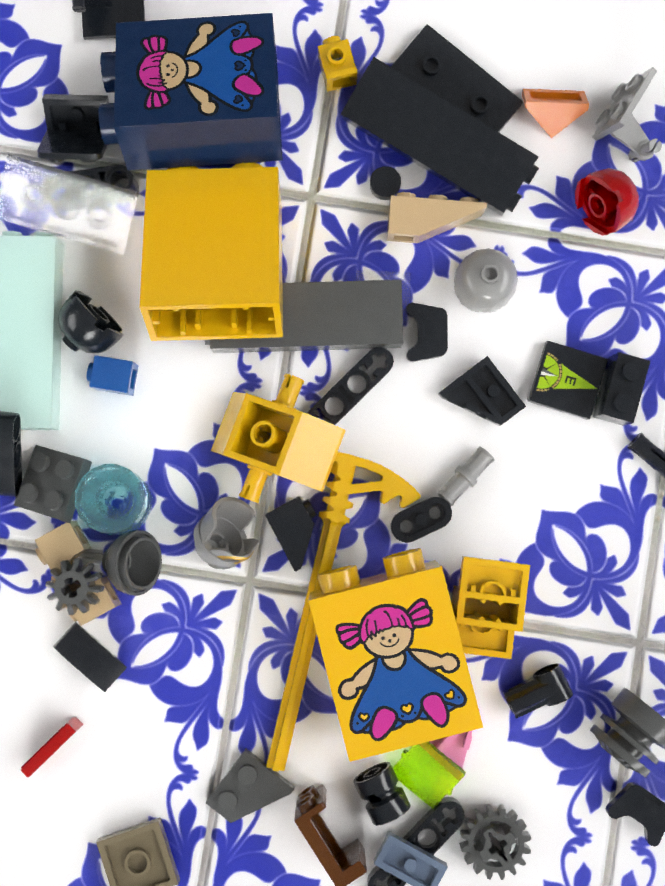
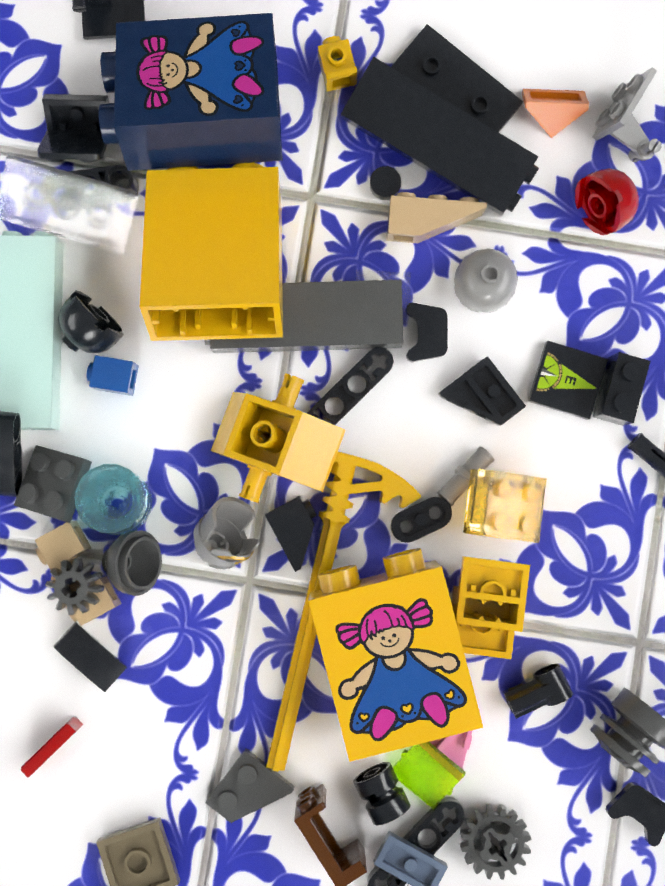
(504, 505): none -> clear yellow piece

